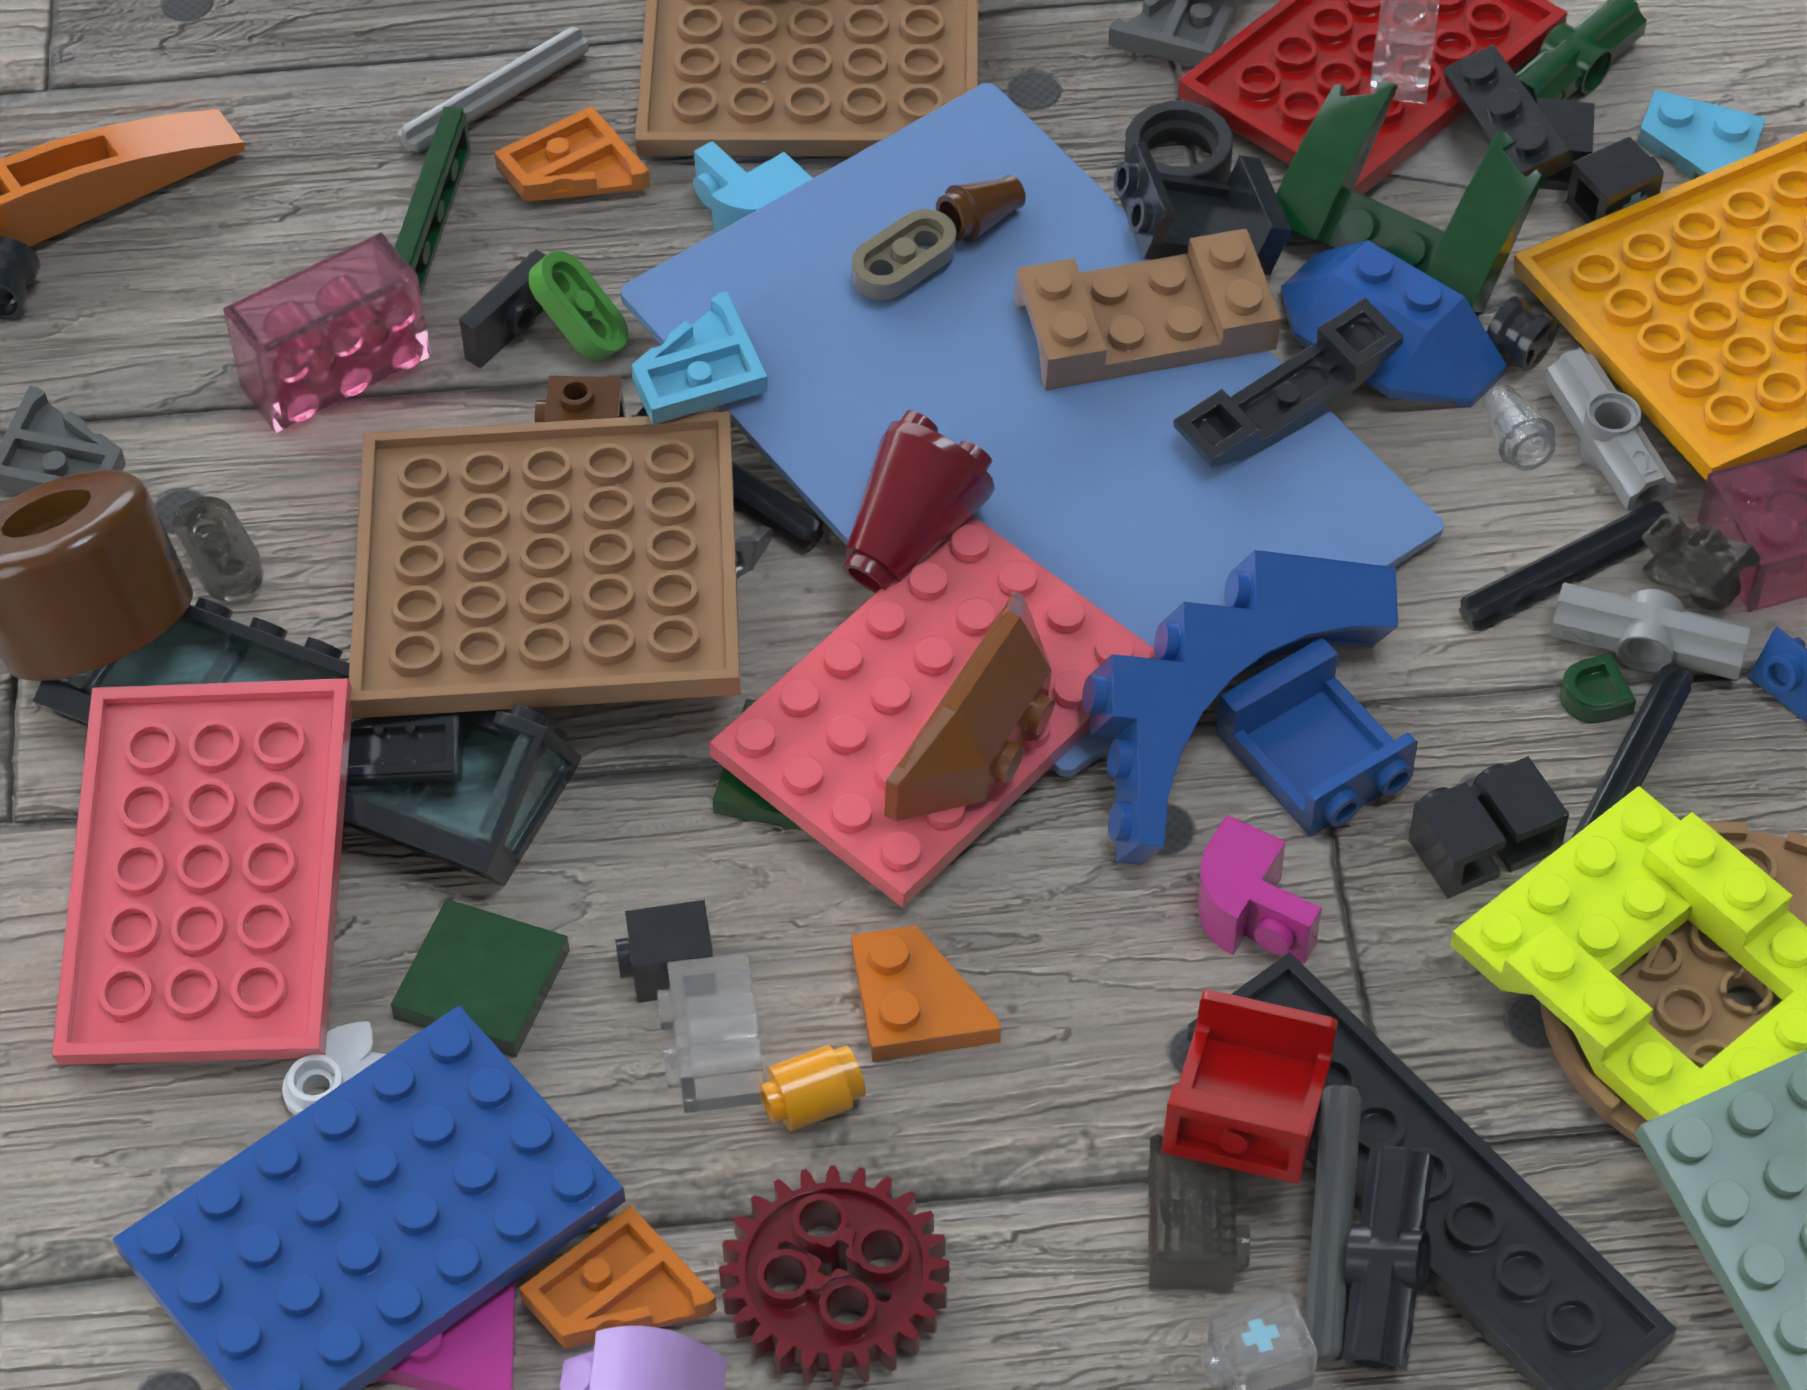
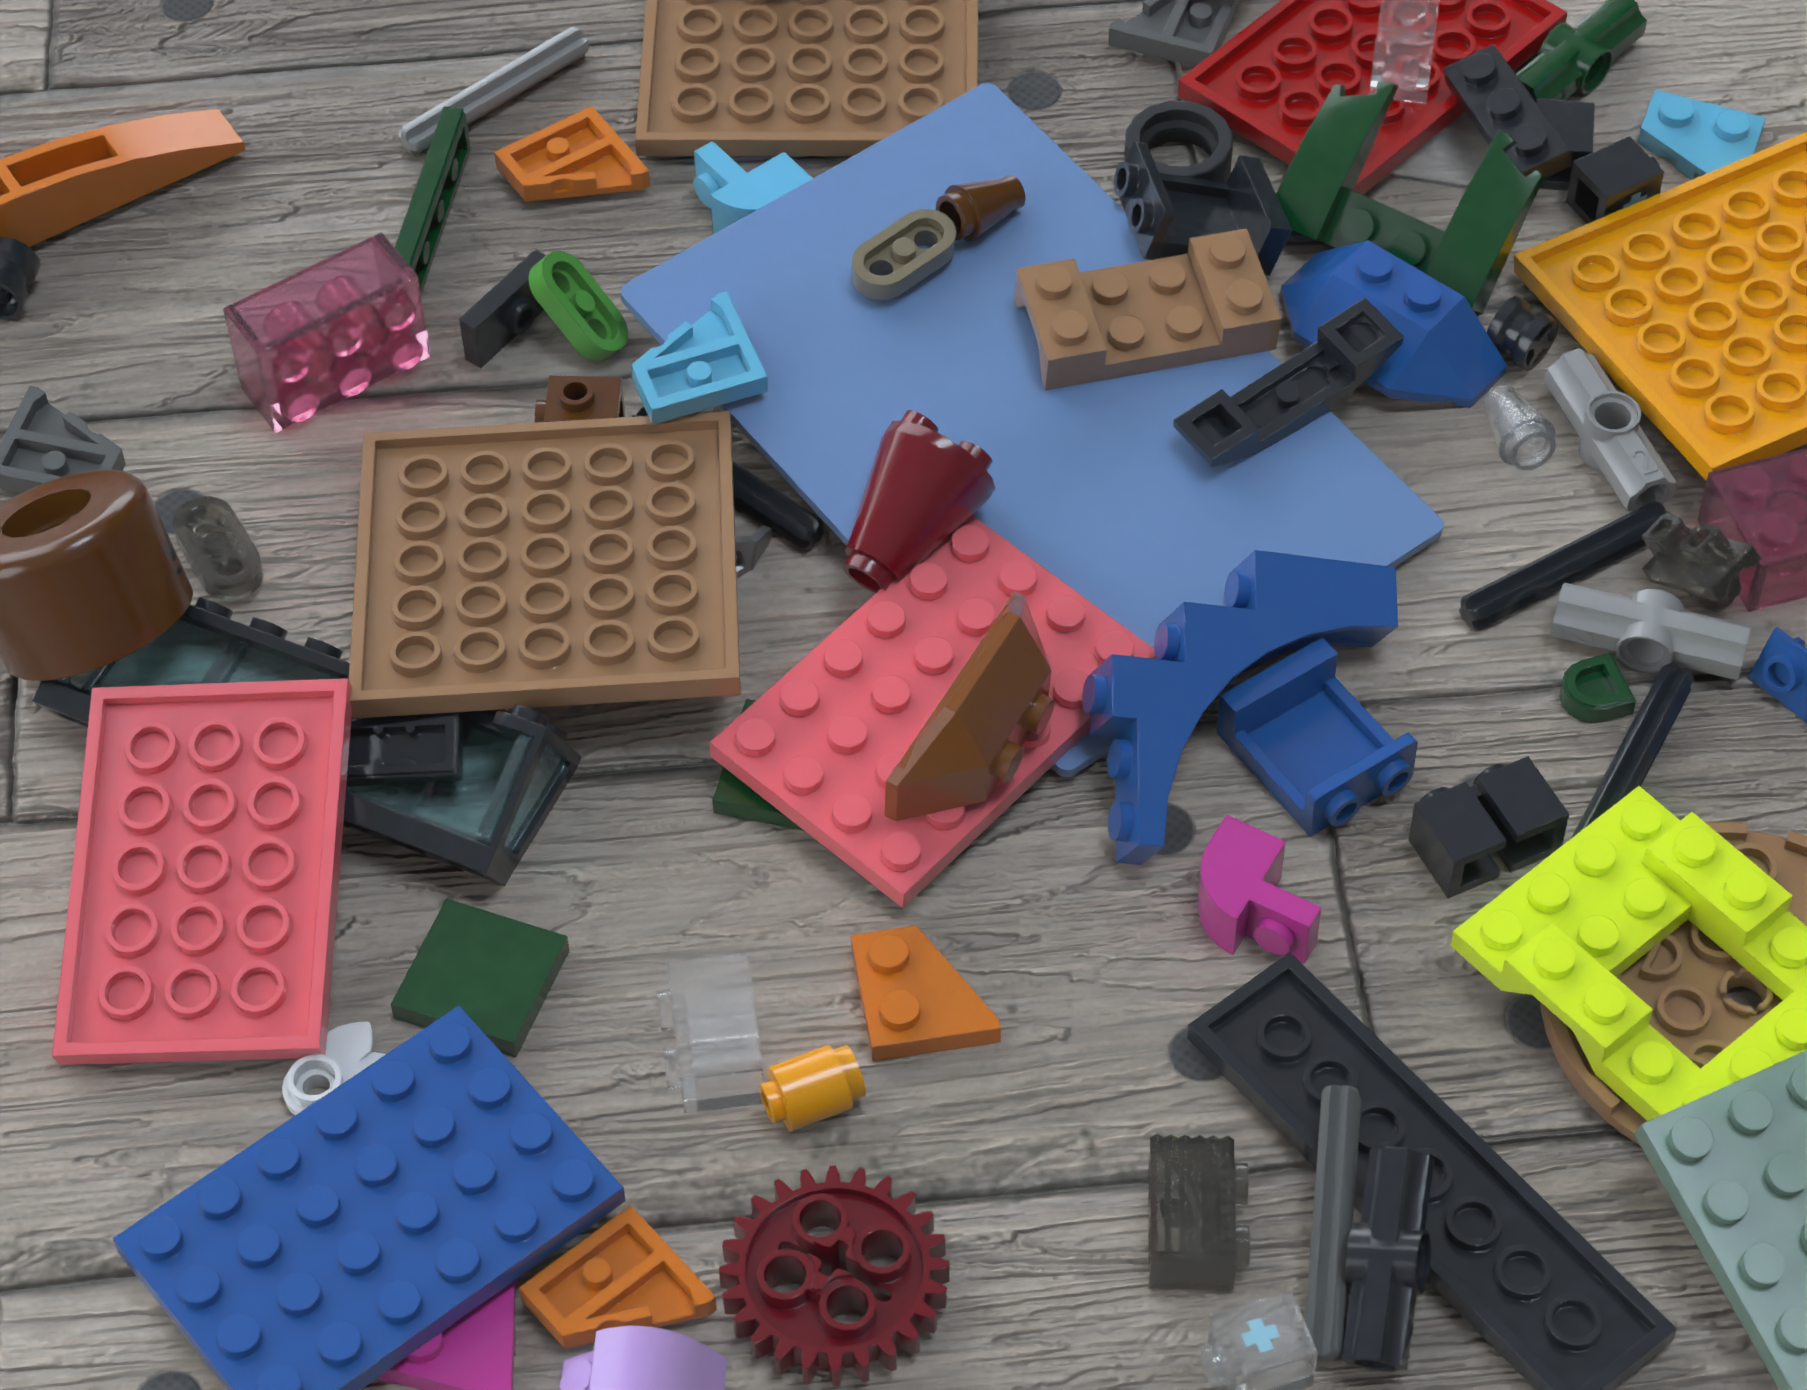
(661, 937): black brick -> none
(1250, 1086): red panel -> none

